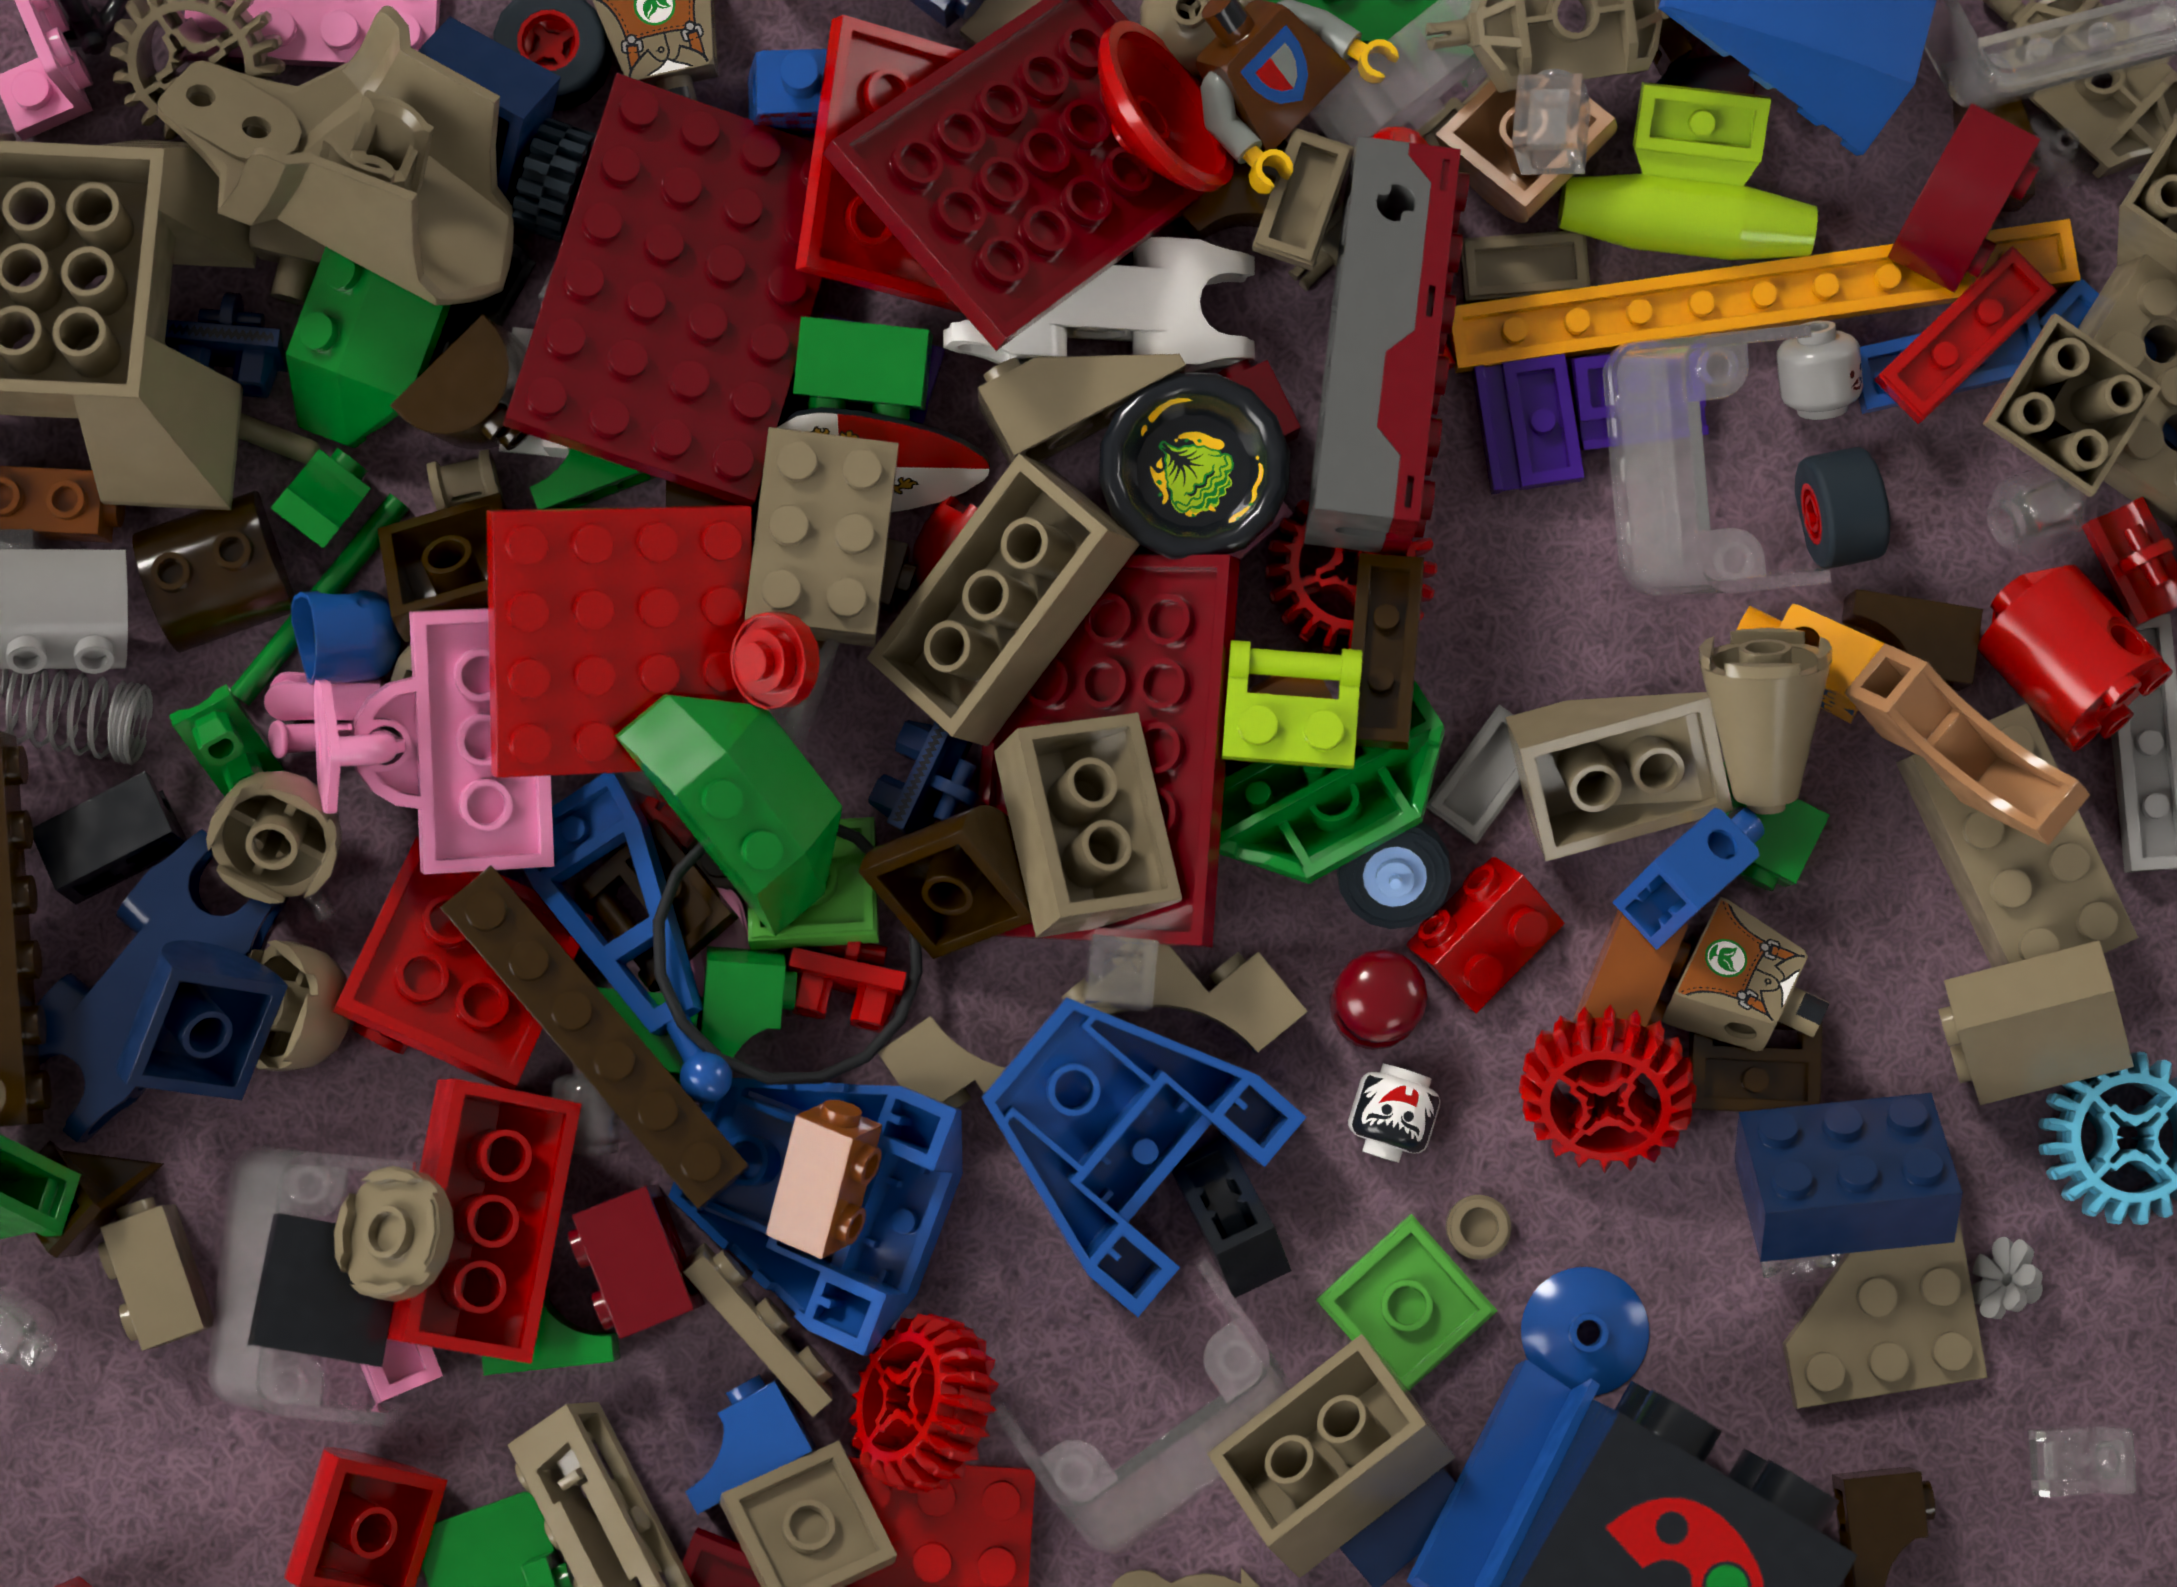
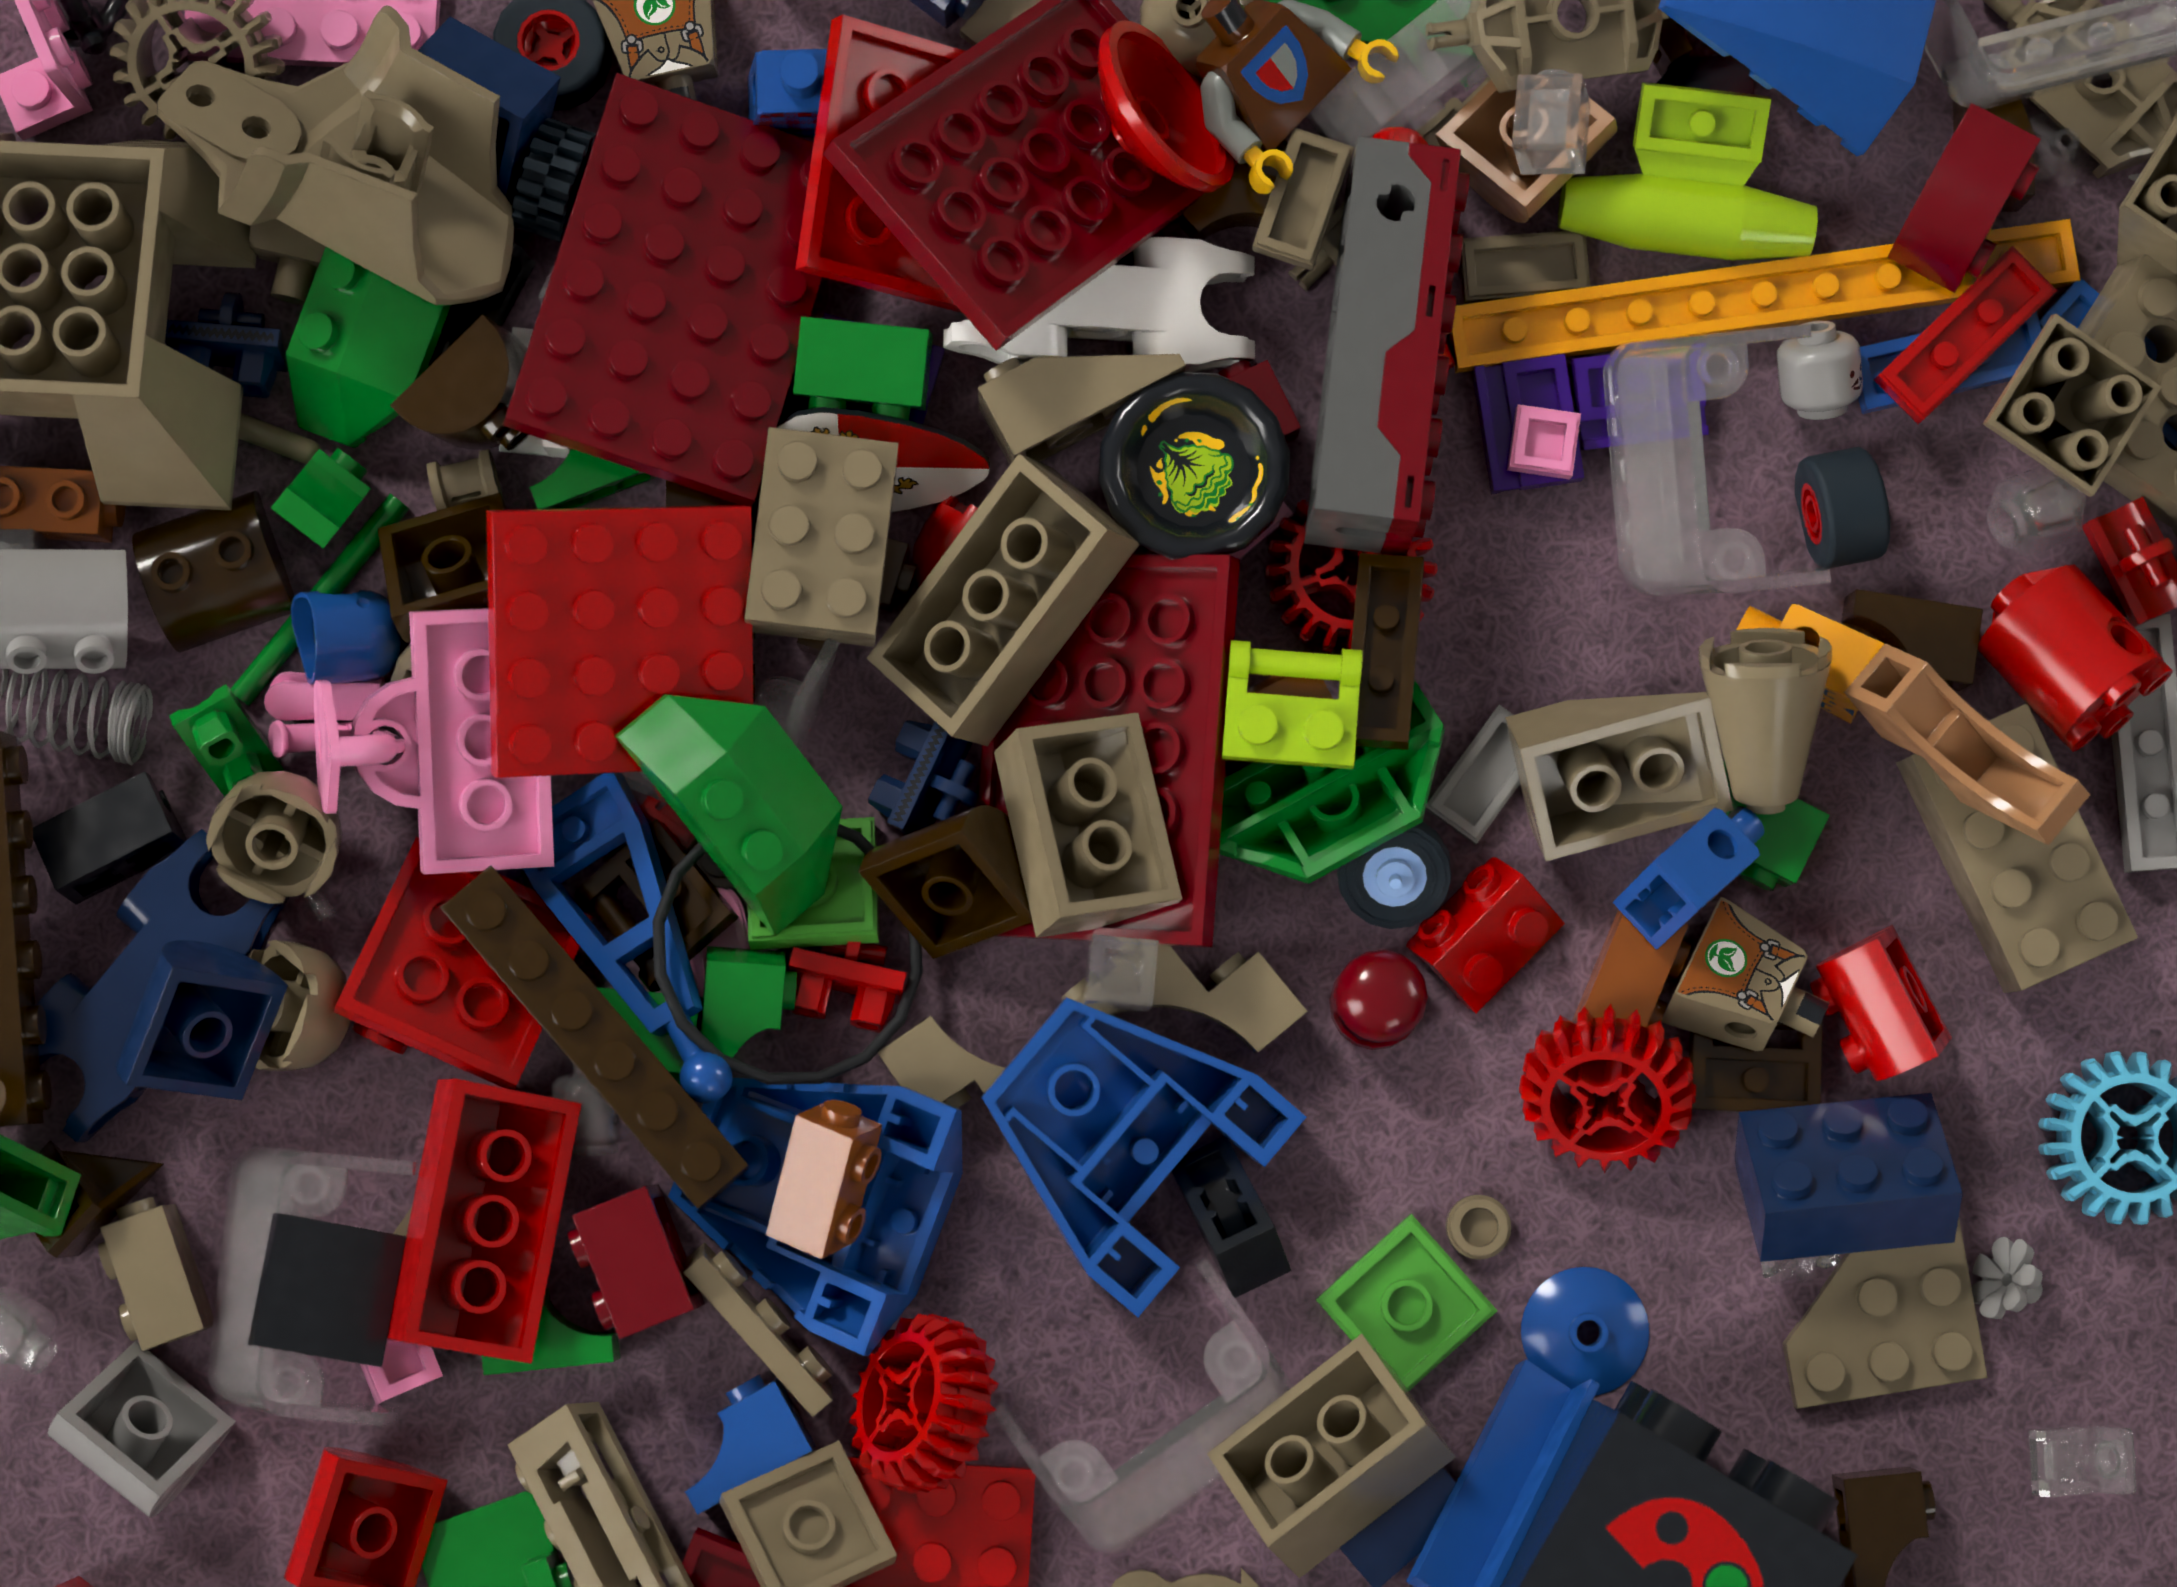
(141, 1429): none -> light grey brick
(394, 1233): dark tan tile -> none
(775, 660): red plate -> none
(1394, 1112): head -> none
(1544, 441): none -> bright pink tile
(1882, 1005): none -> red brick
(2035, 1023): dark tan brick -> none

